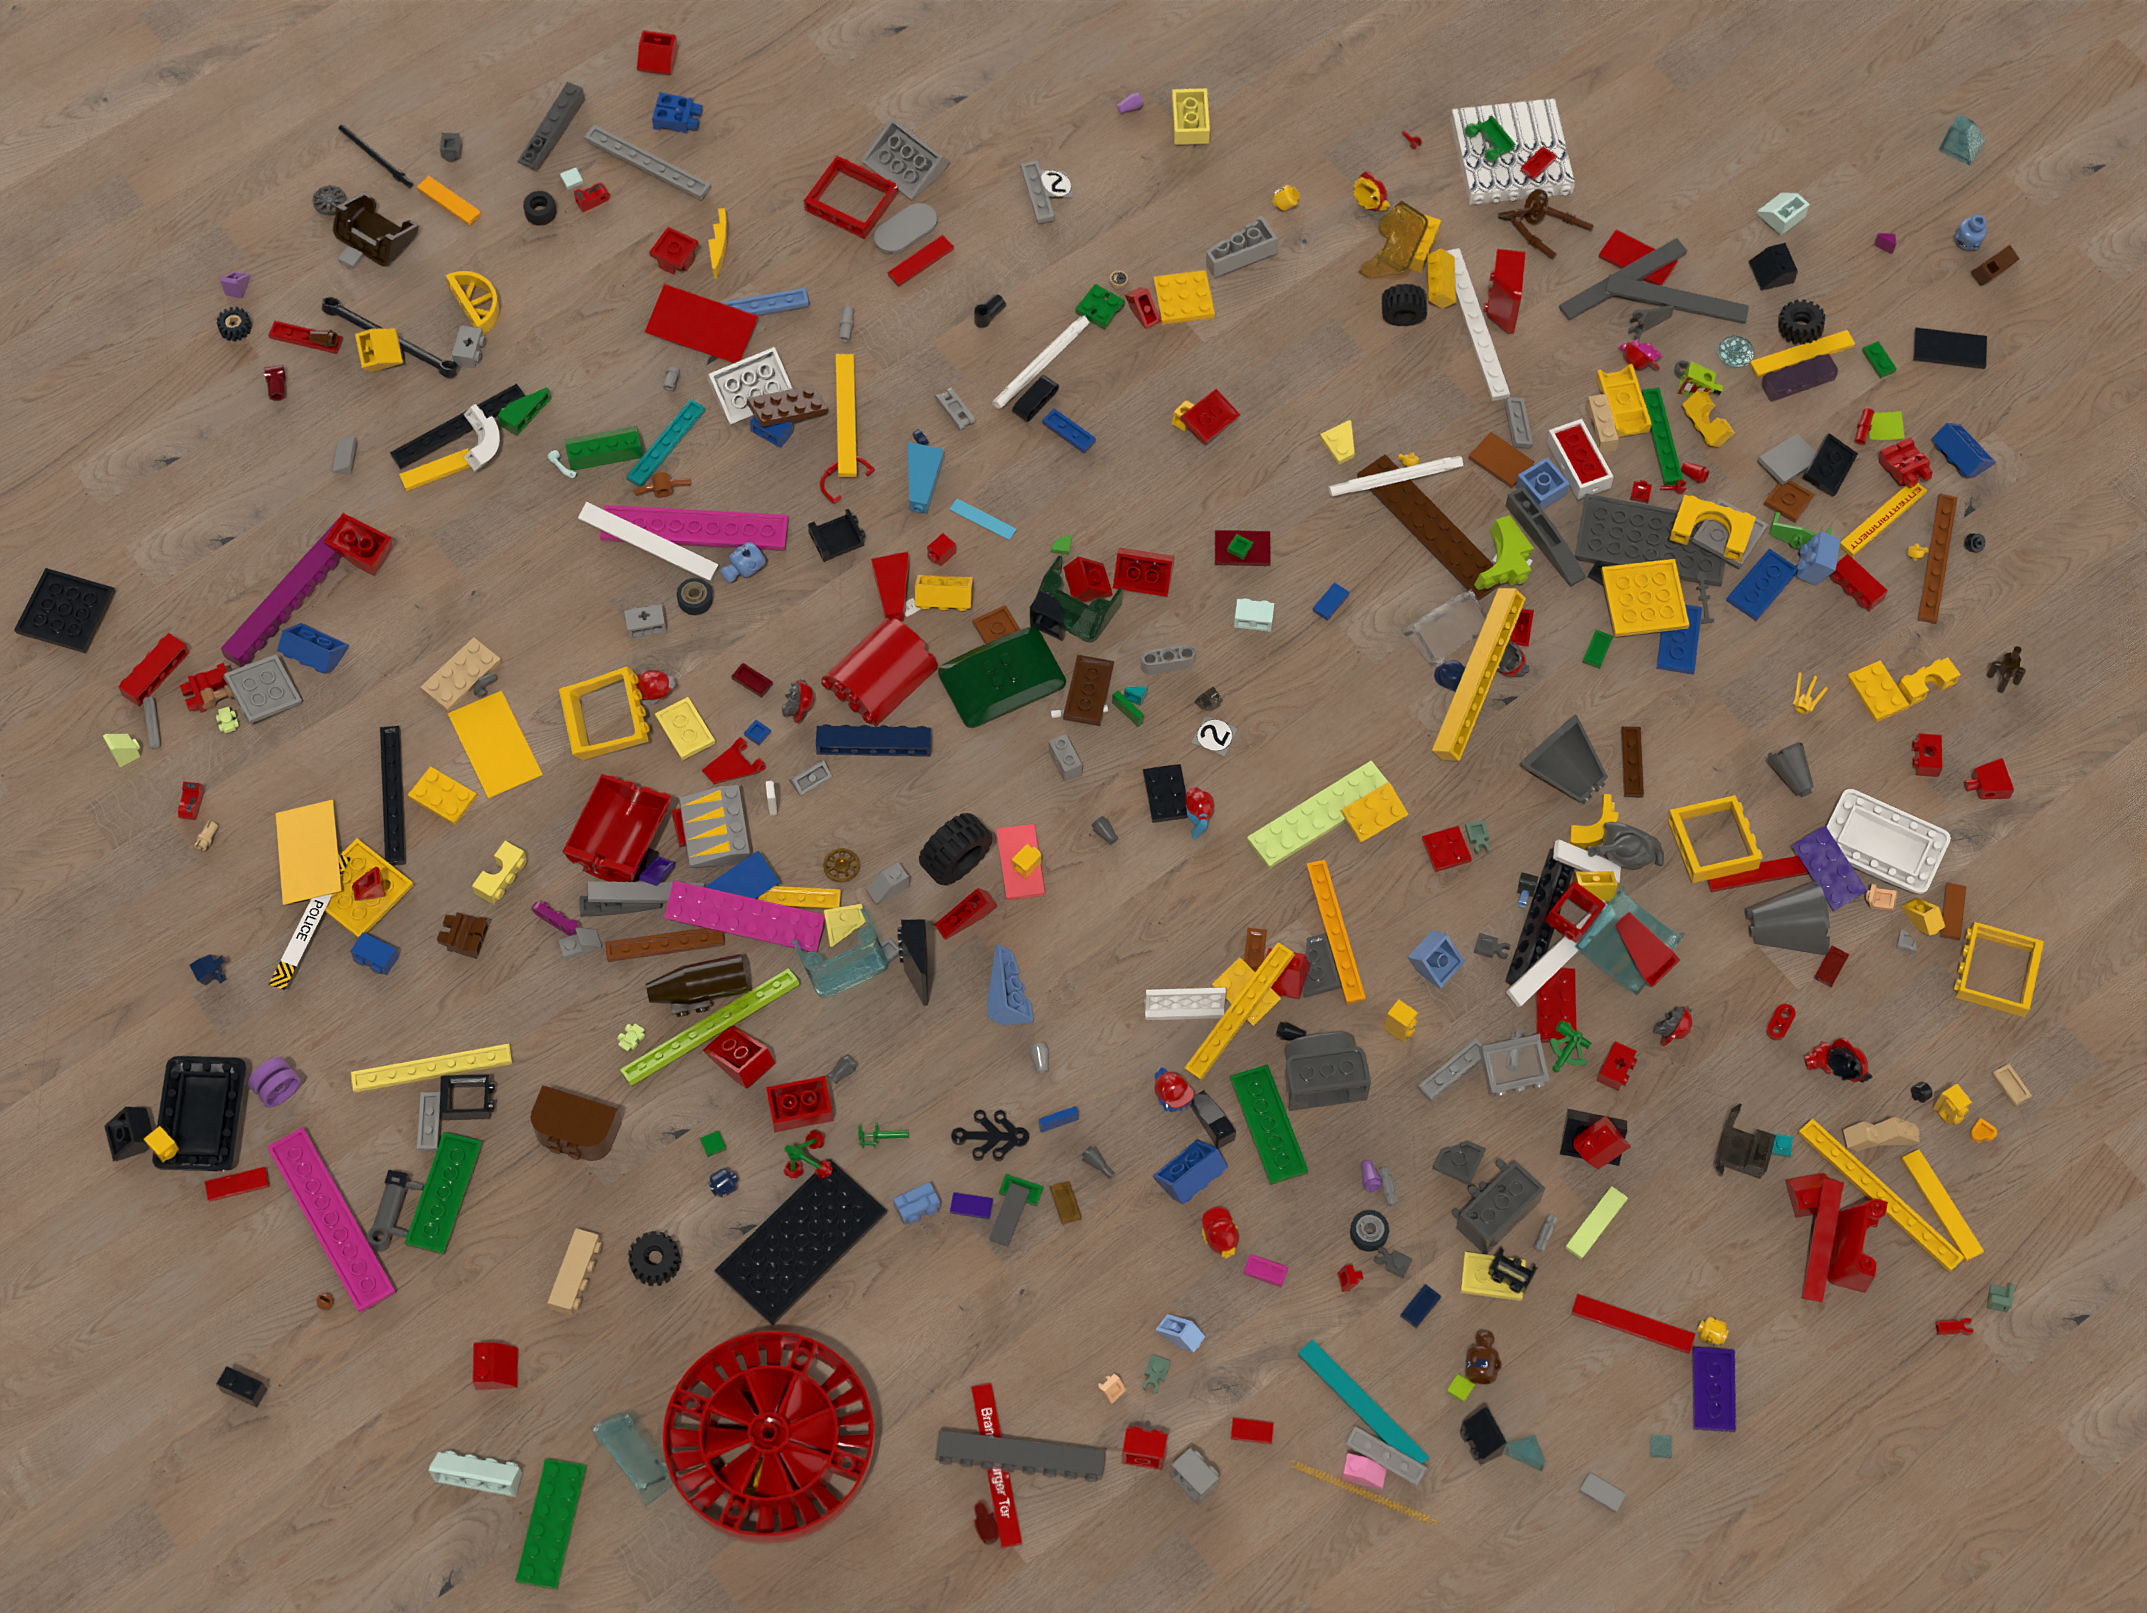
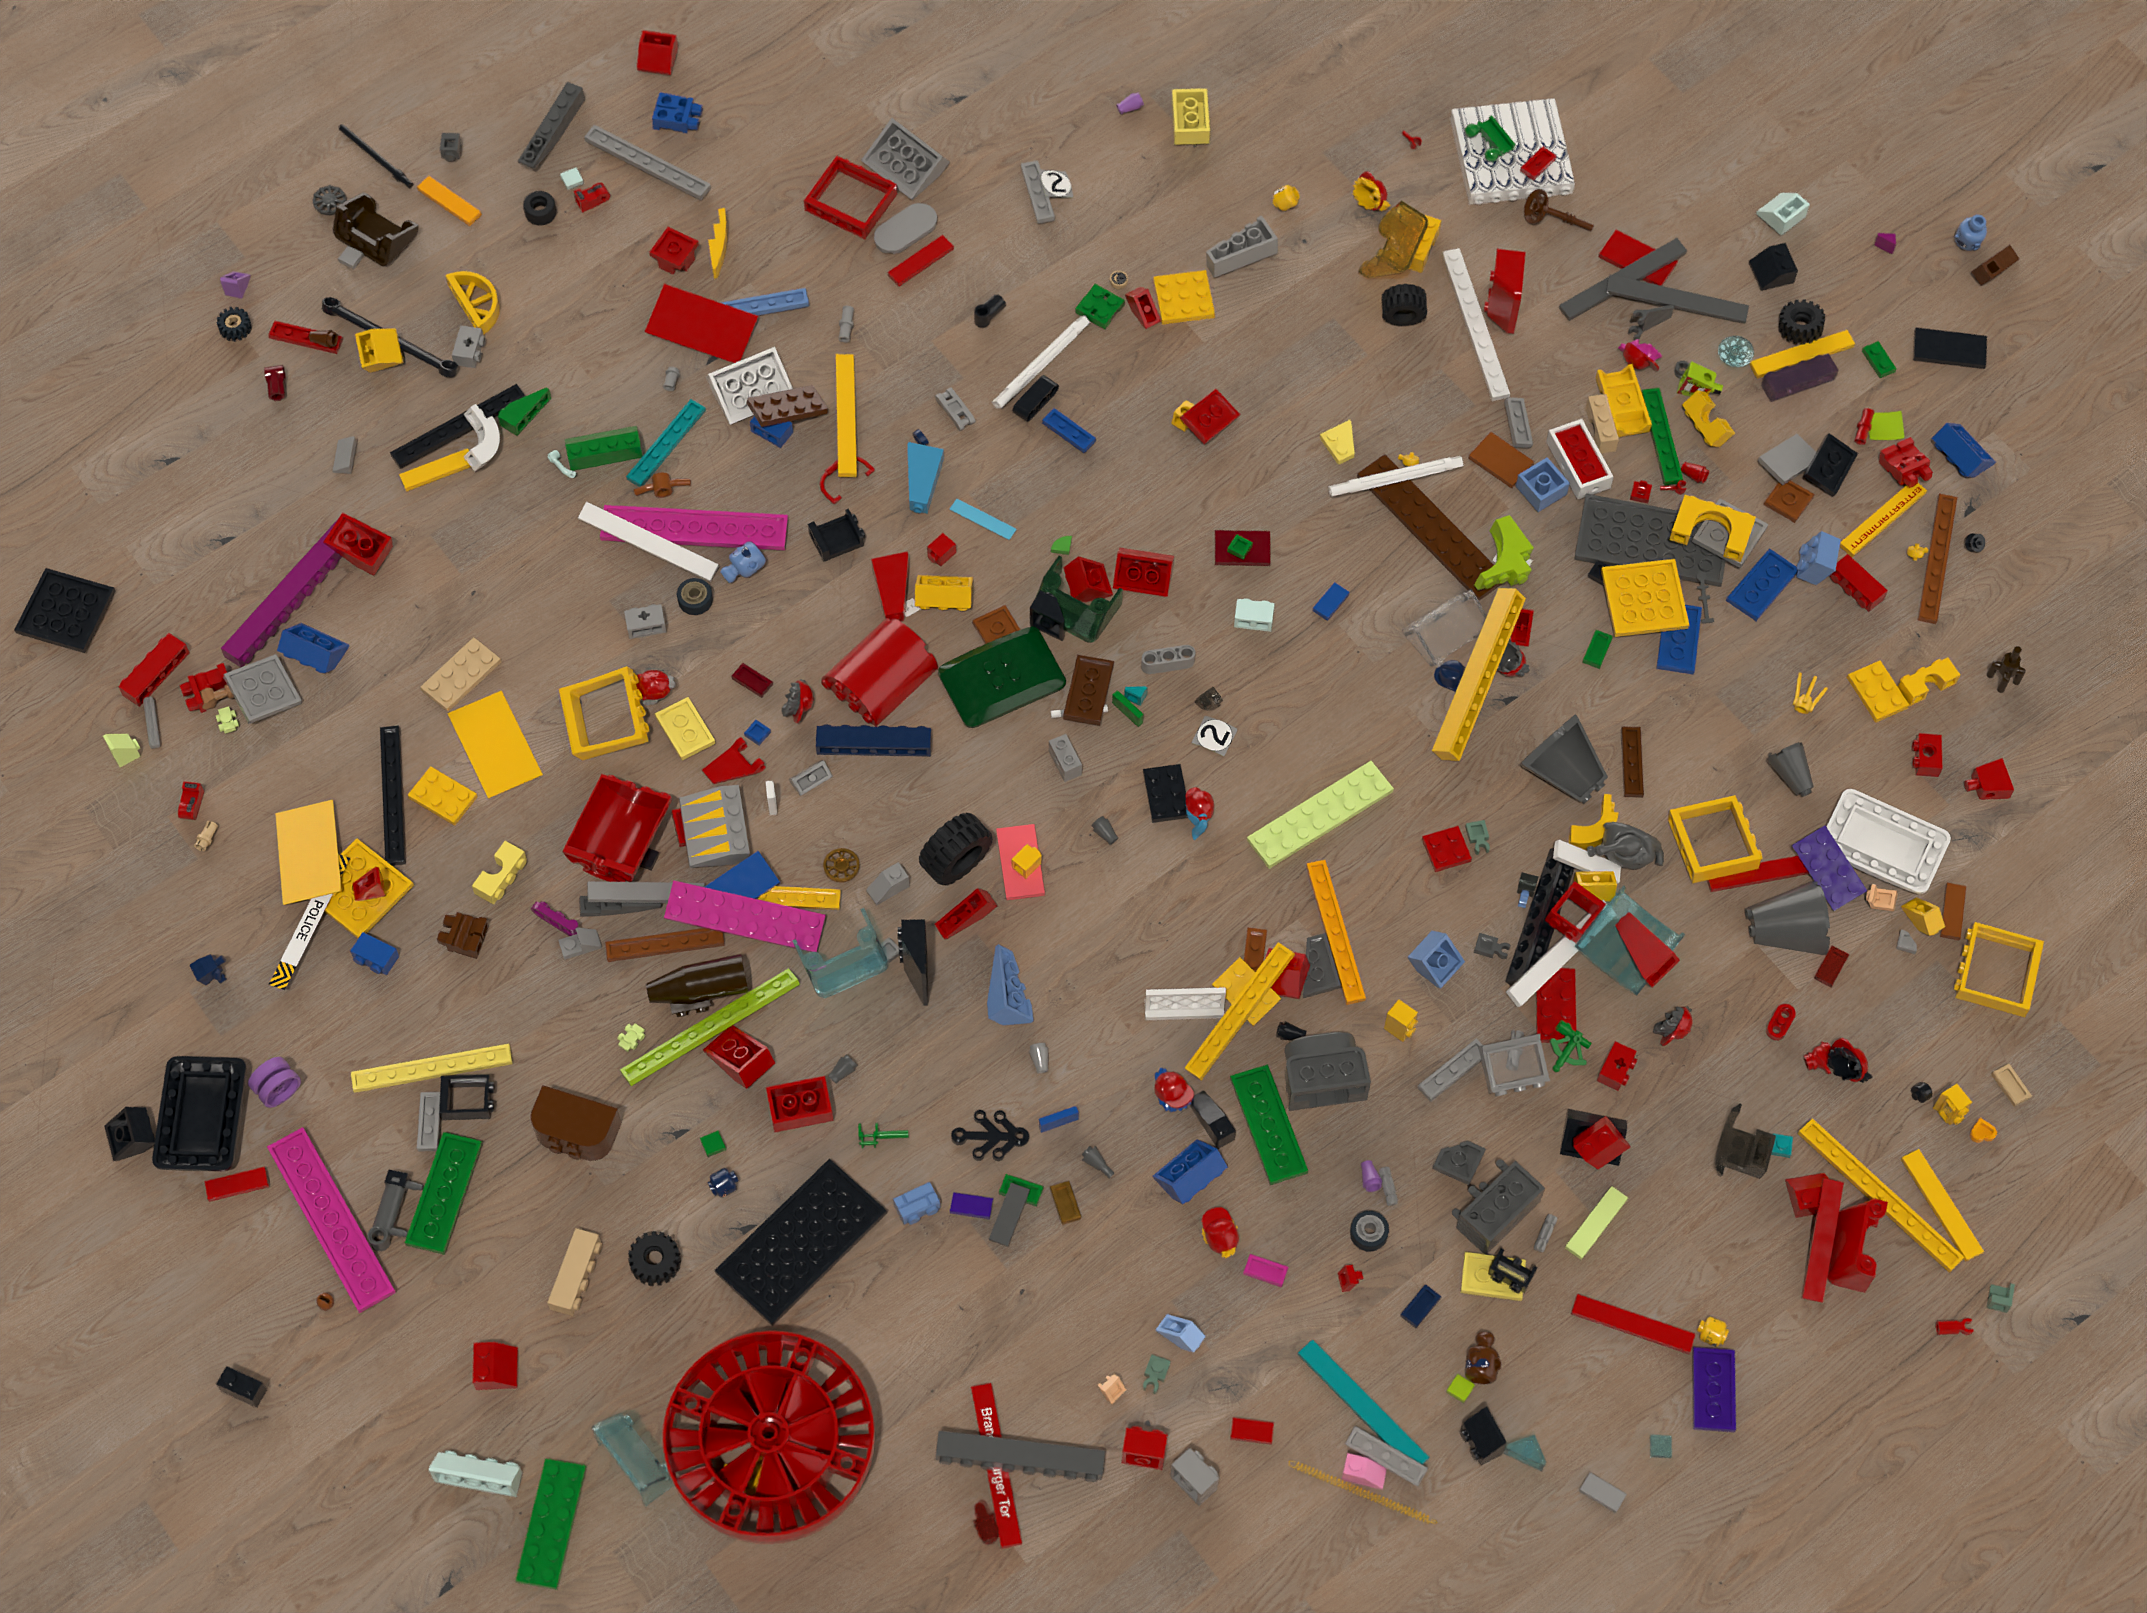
(161, 1144): yellow brick -> none
(481, 683): dark grey arm -> none
(657, 871): dark purple tile -> none
(794, 1168): red plant -> none
(842, 922): light yellow wing -> none
(1374, 812): yellow plate -> none
(1395, 1263): dark grey plate -> none
(1441, 278): yellow brick -> none
(1516, 216): reddish brown dish -> none
(1544, 535): dark grey slope -> none
(1791, 534): bright green piece -> none
(1889, 1132): tan arch -> none
(1963, 140): clear light blue slope -> none

